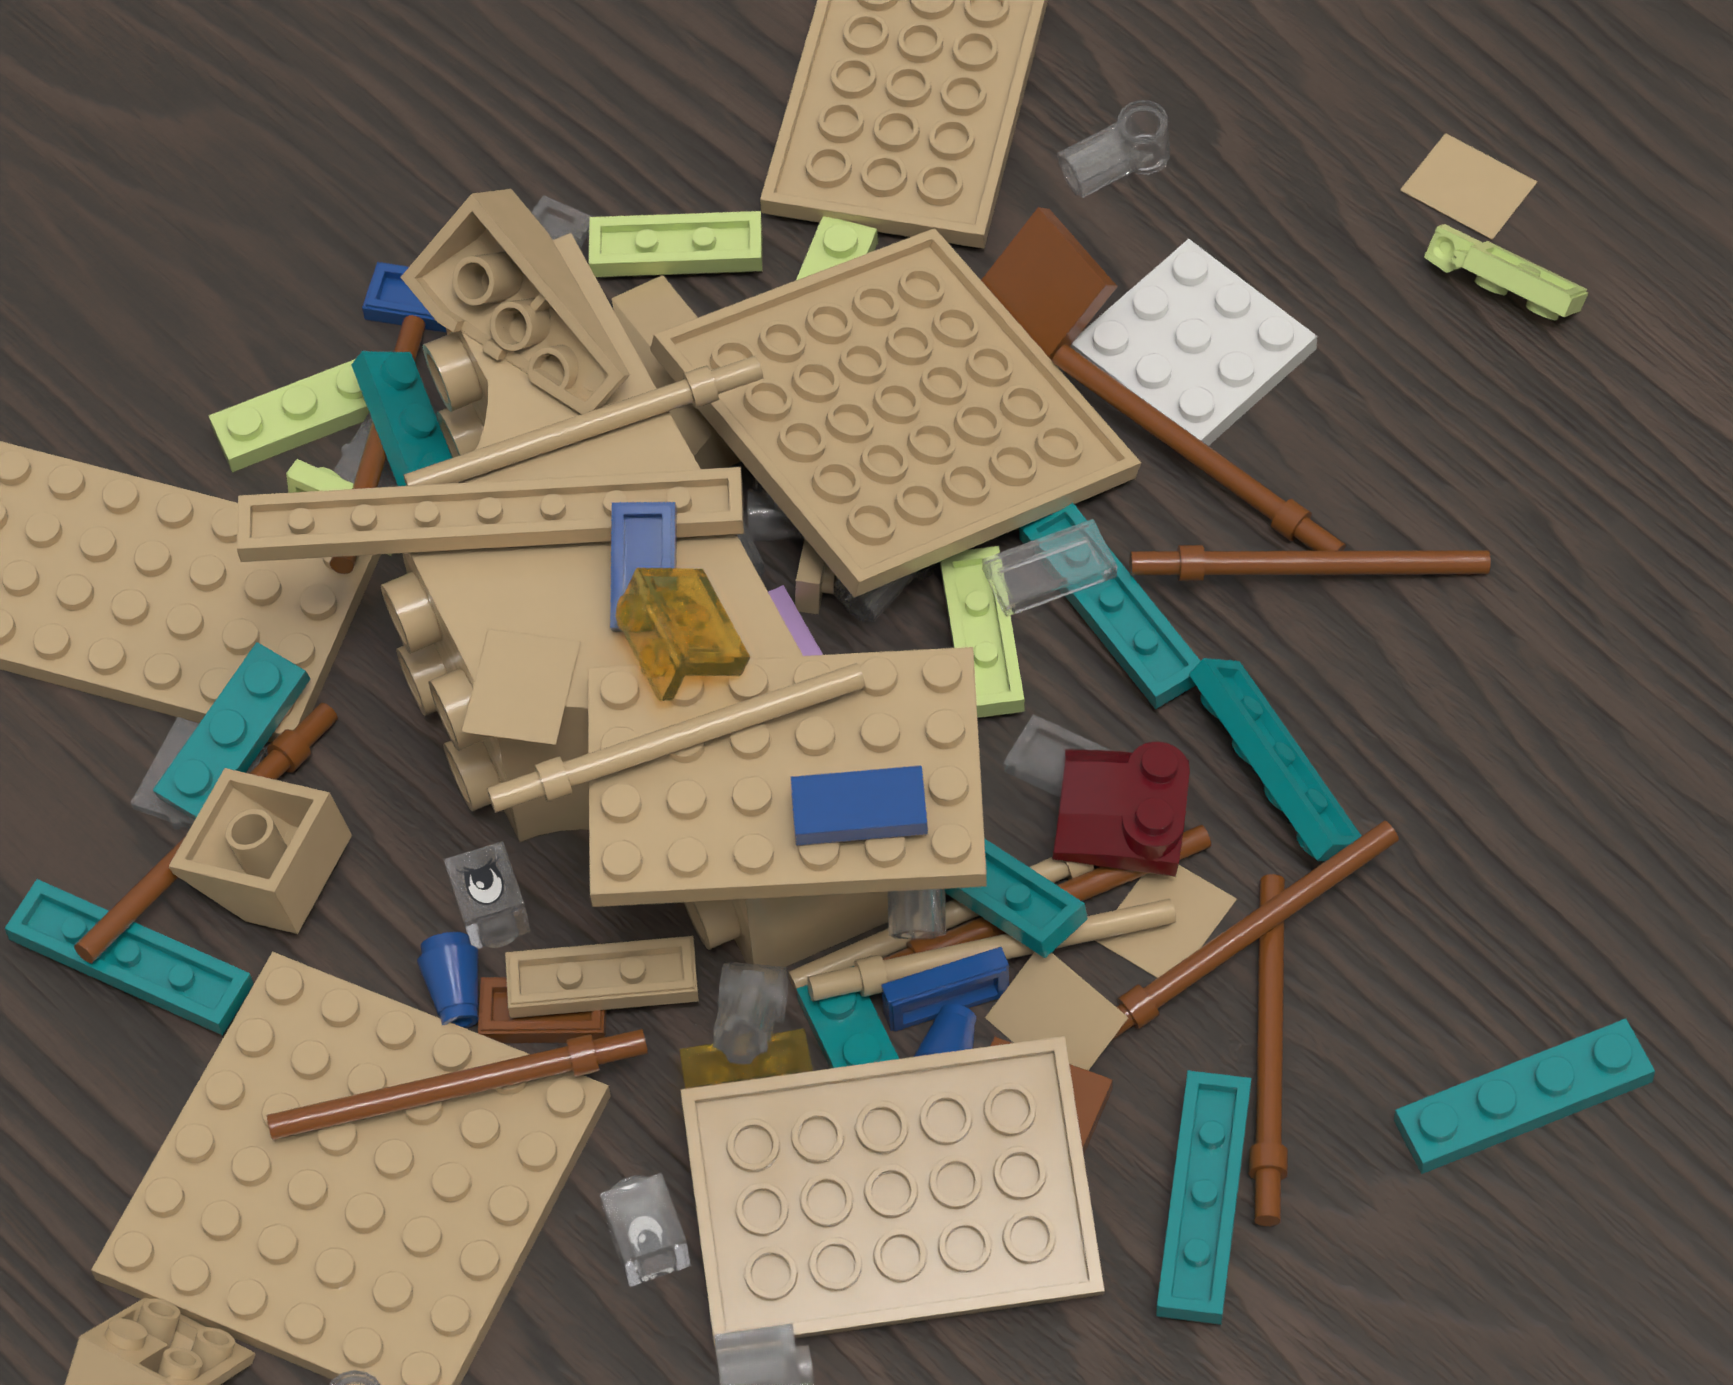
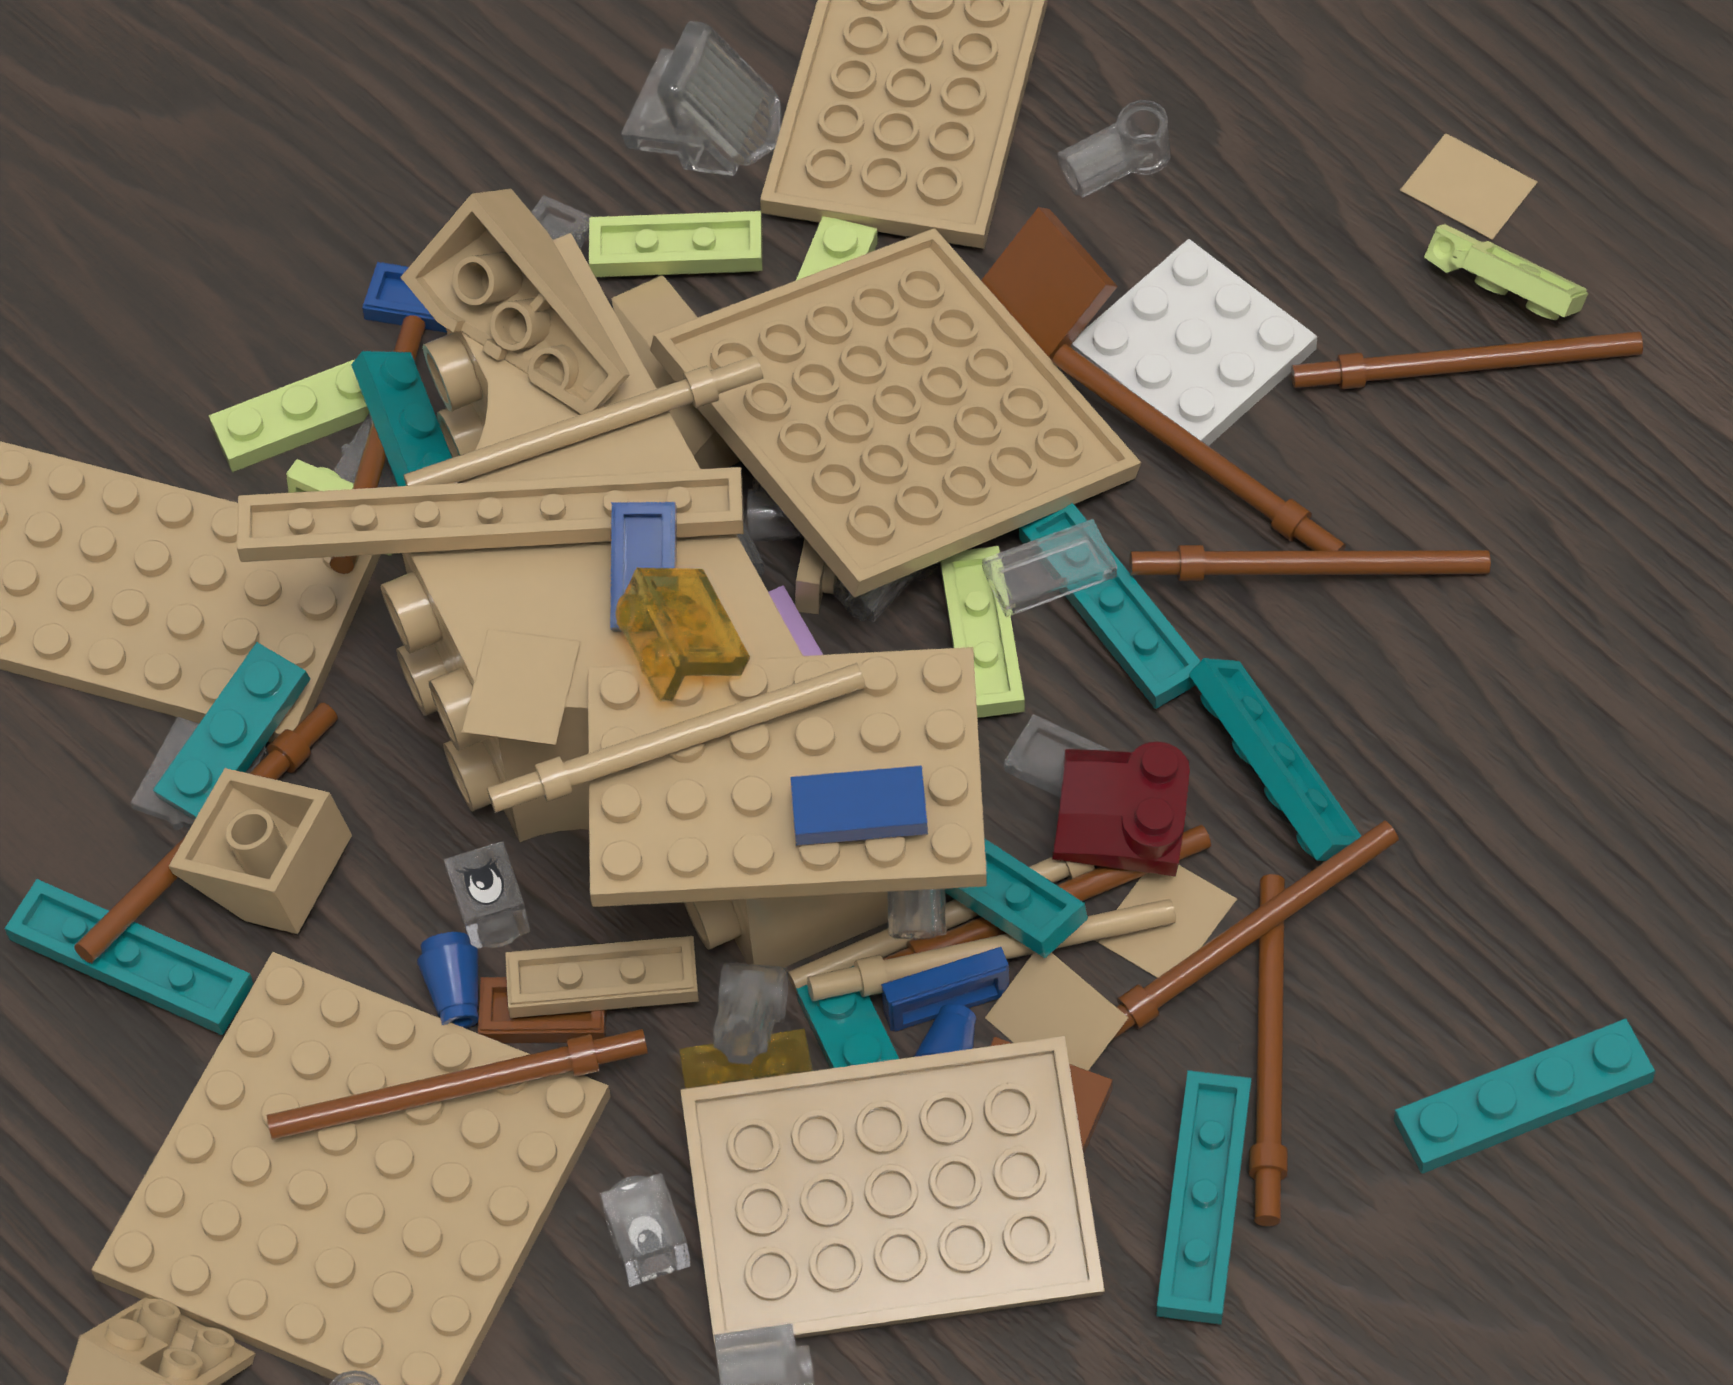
(705, 106): none -> clear piece
(1353, 370): none -> dark orange bar

